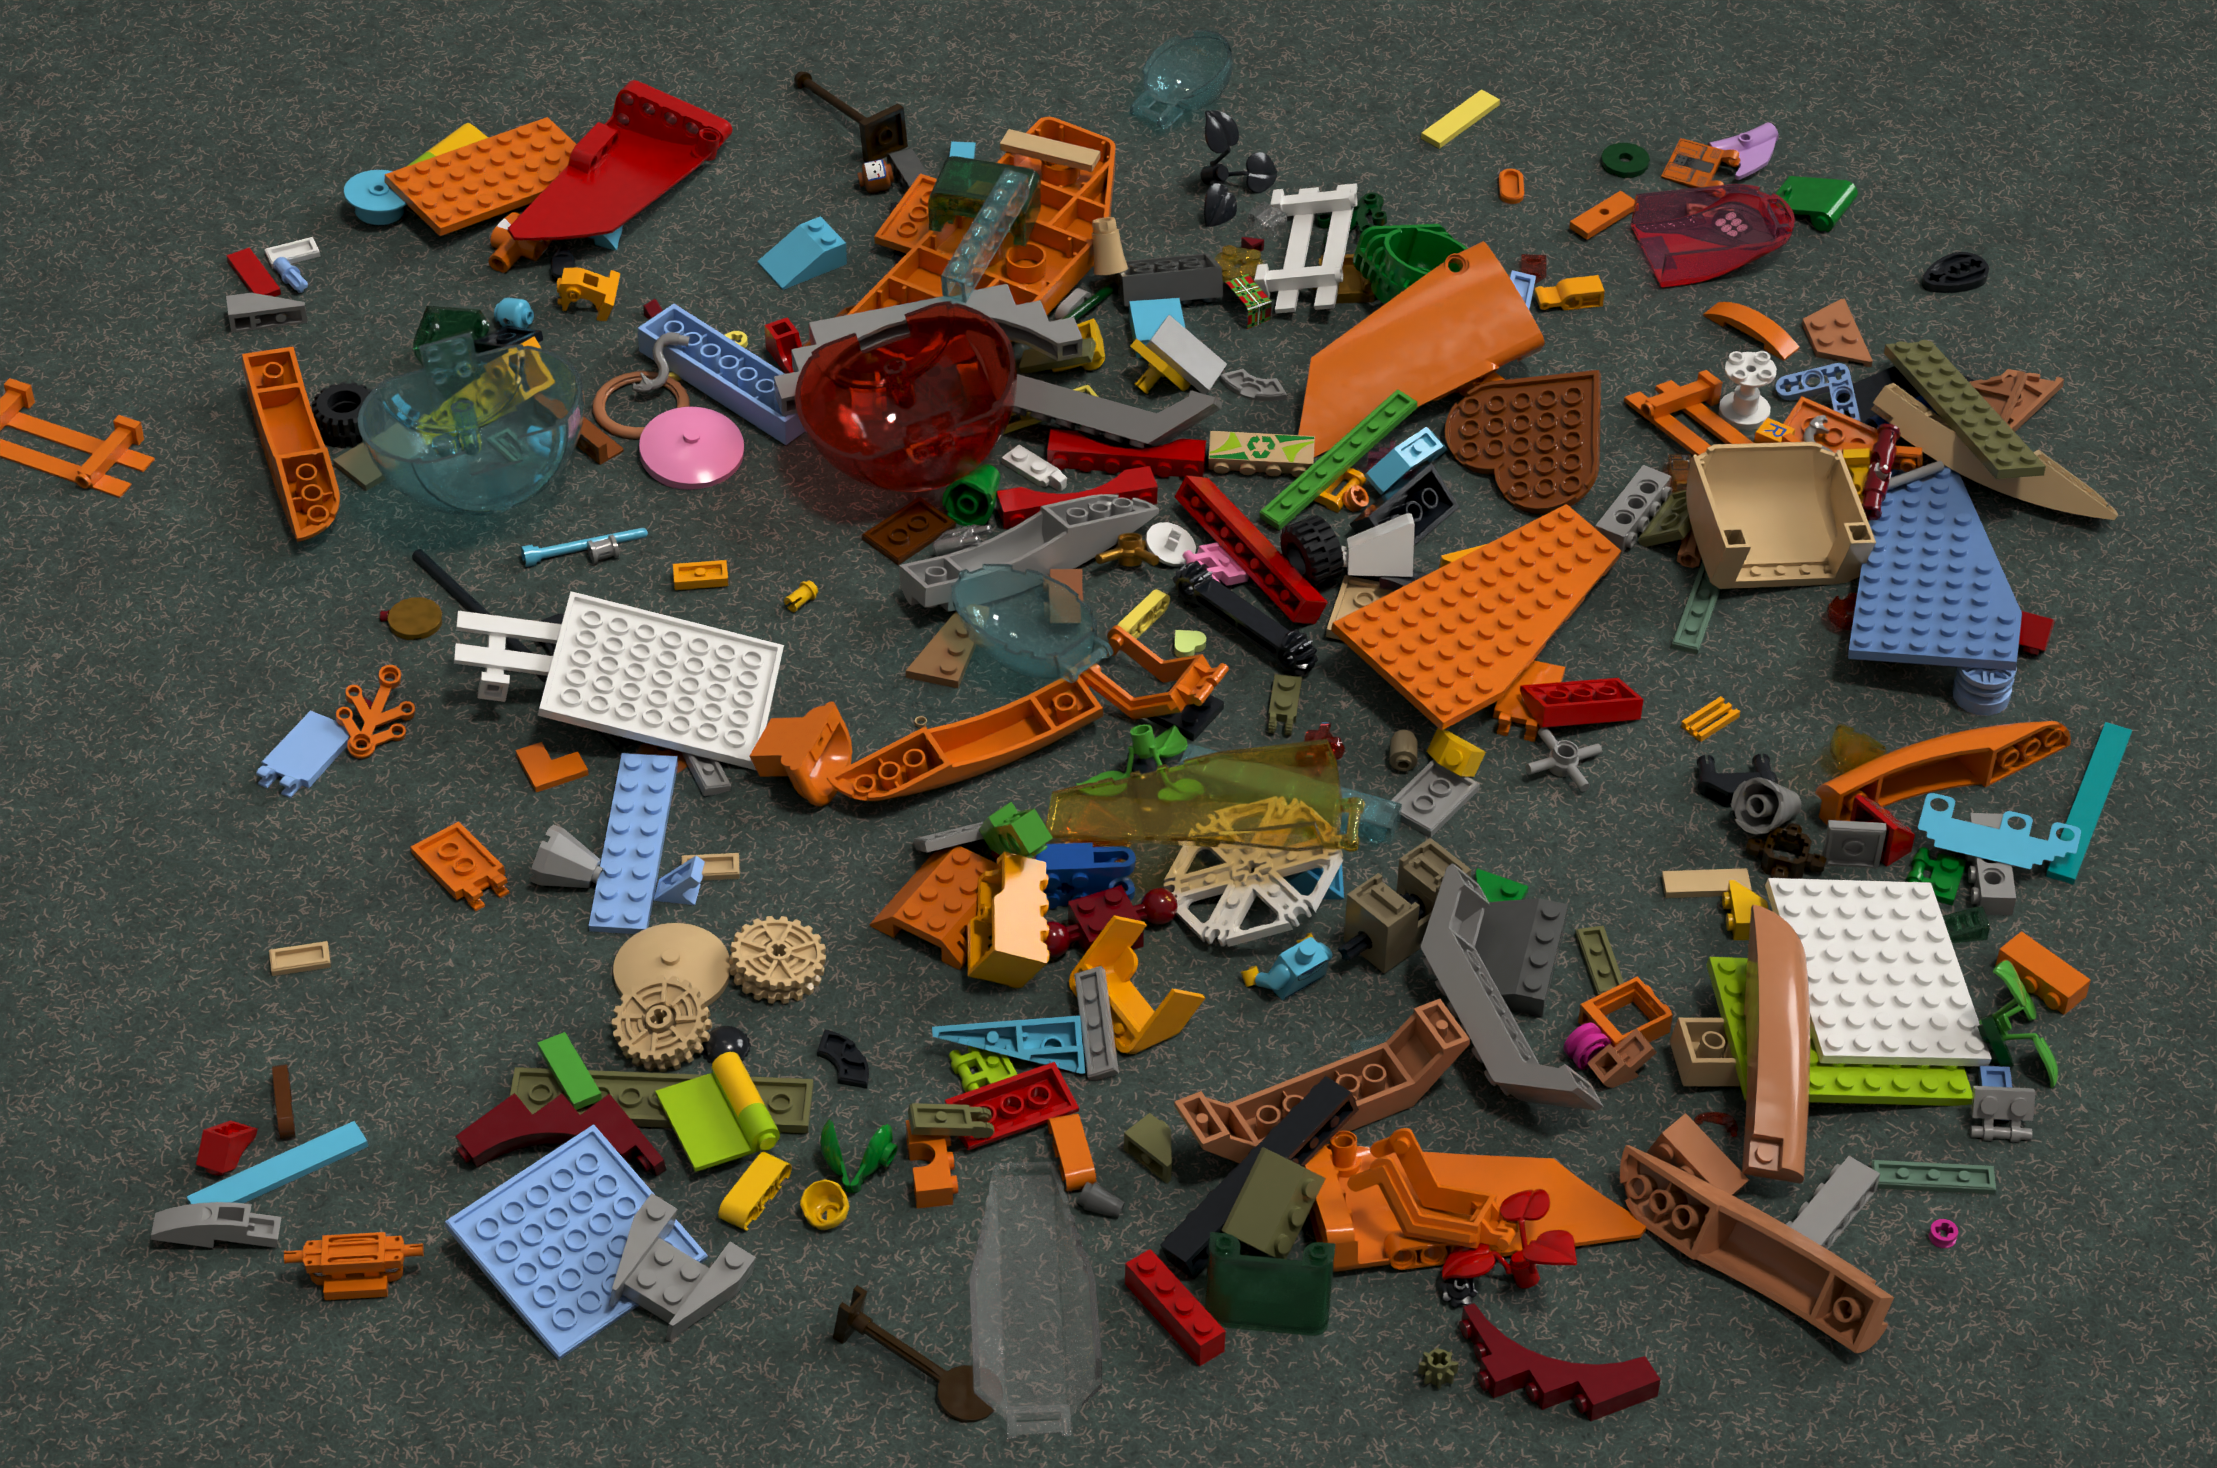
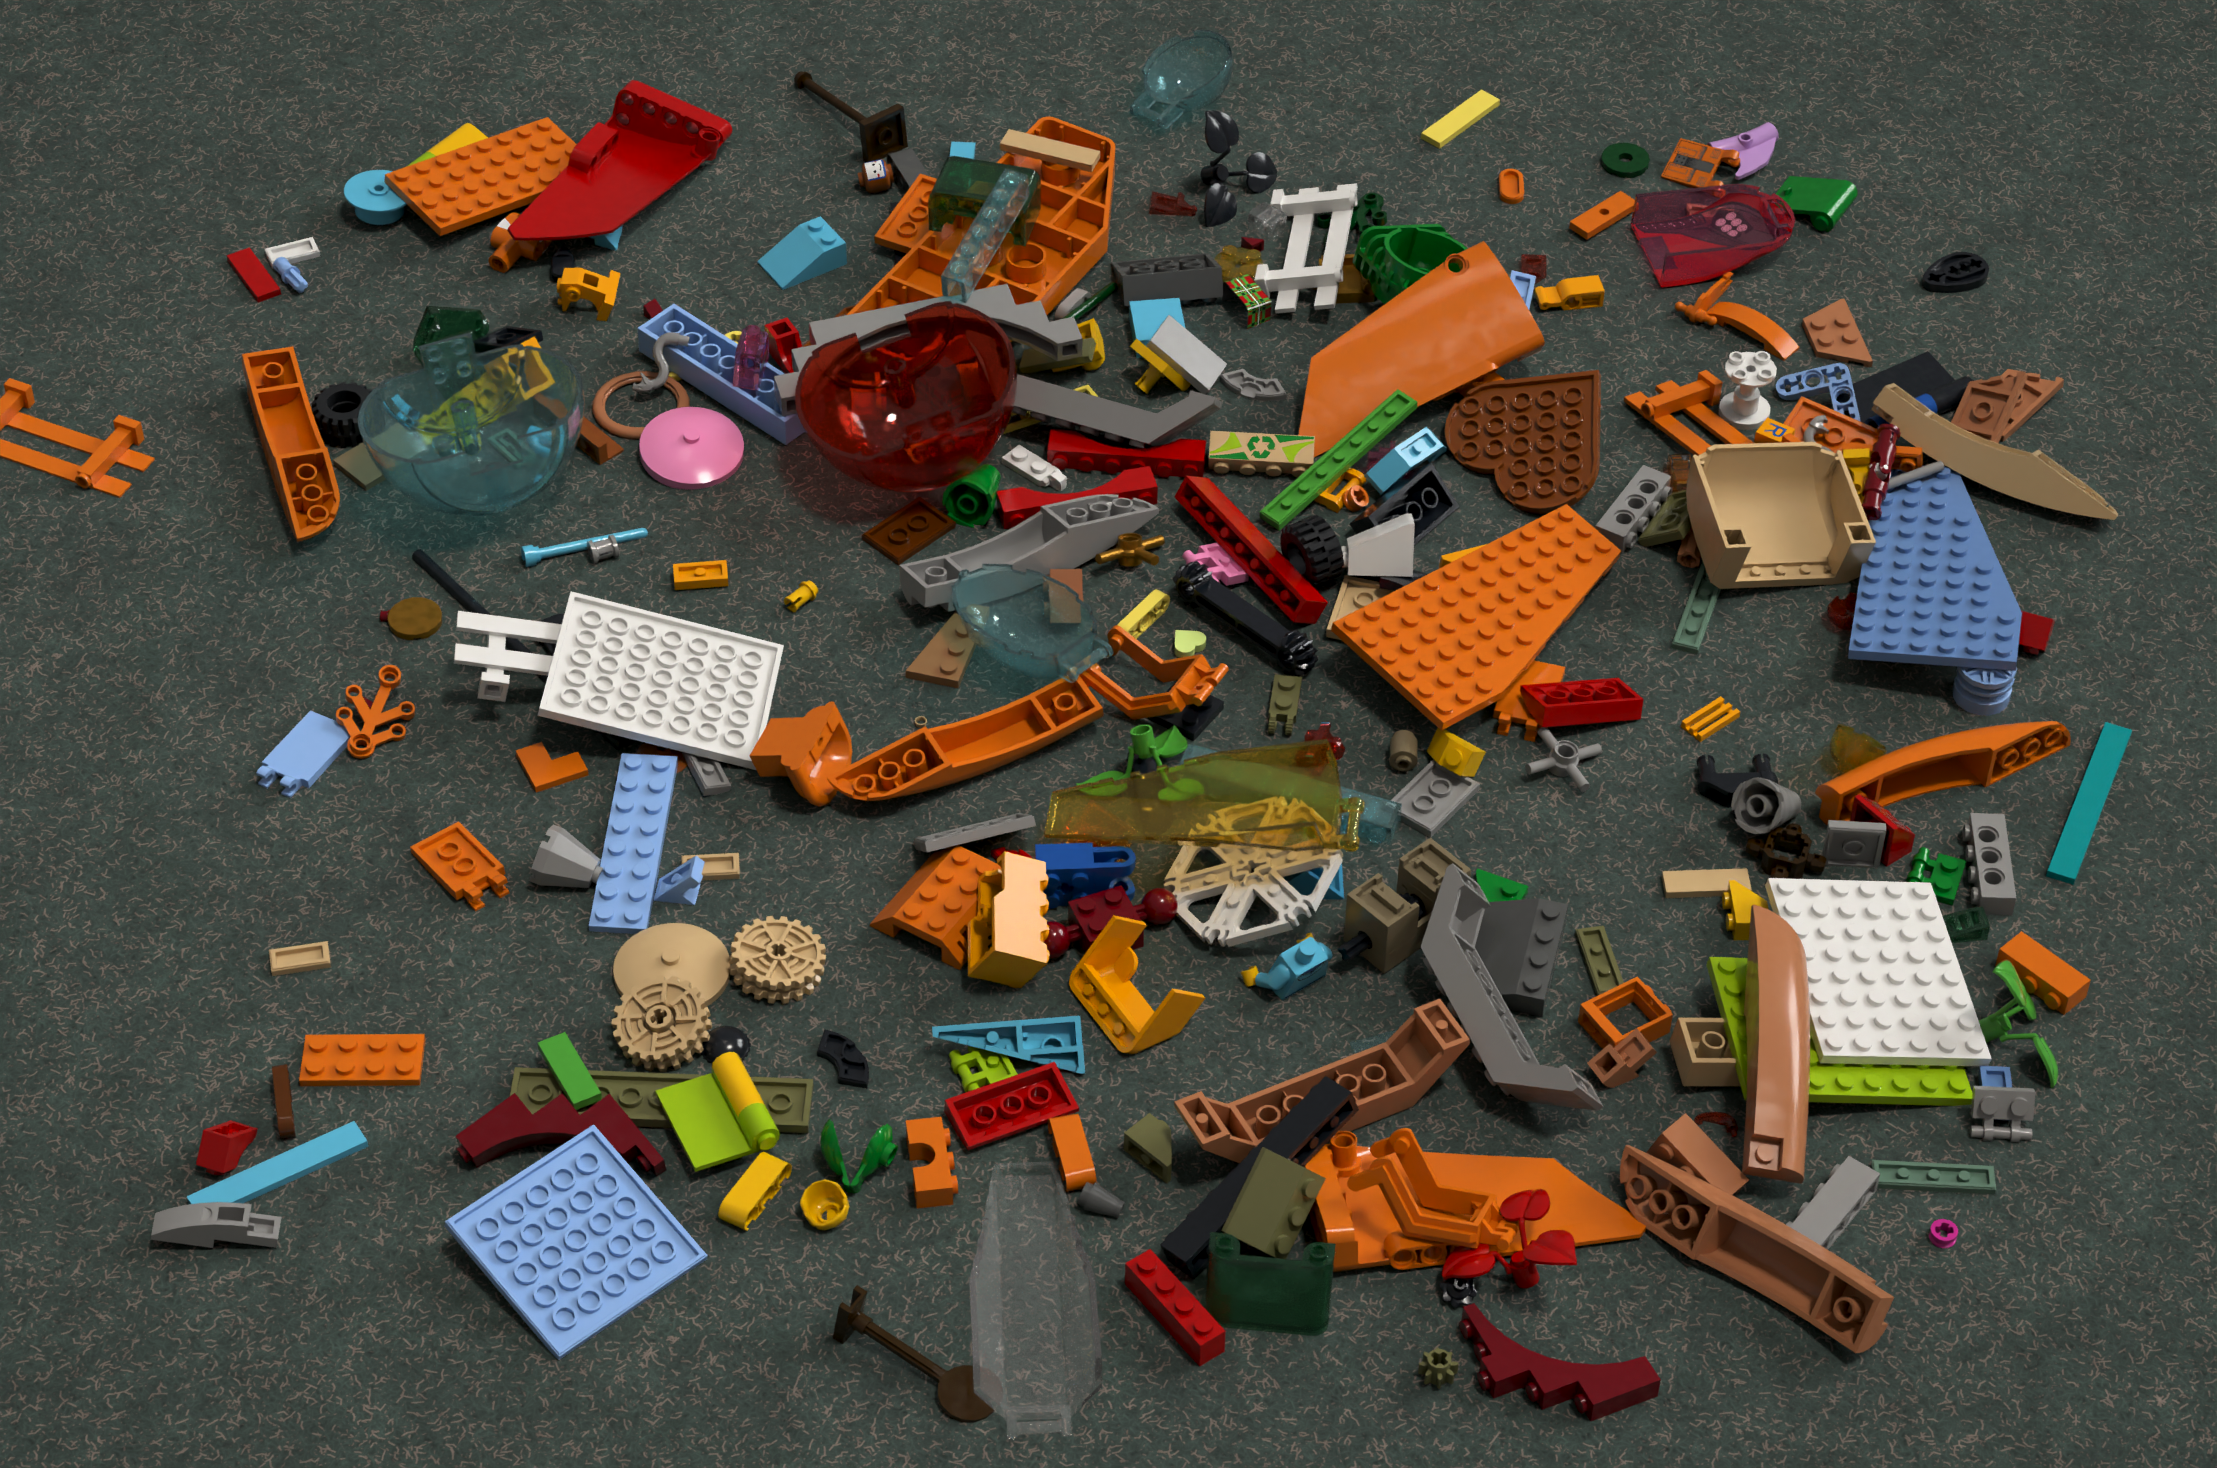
(261, 311): light grey slope -> none
(354, 1263): orange piece -> none
(362, 1060): none -> orange plate
(513, 313): medium azure head -> none
(670, 1280): light grey wedge -> none
(752, 345): none -> clear pink torso
(950, 1120): olive hinge -> none
(959, 539): clear piece -> none
(1015, 831): bright green brick -> none
(1096, 1023): light grey tile -> none
(1107, 247): tan plant -> none
(1169, 543): white piece -> none
(1170, 205): none -> clear red slope
(1585, 1044): dark pink wheel -> none
(1705, 301): none -> orange piece
(1964, 410): olive plate -> none
(1990, 1032): dark green plate -> none
(1994, 844): medium azure piece -> none

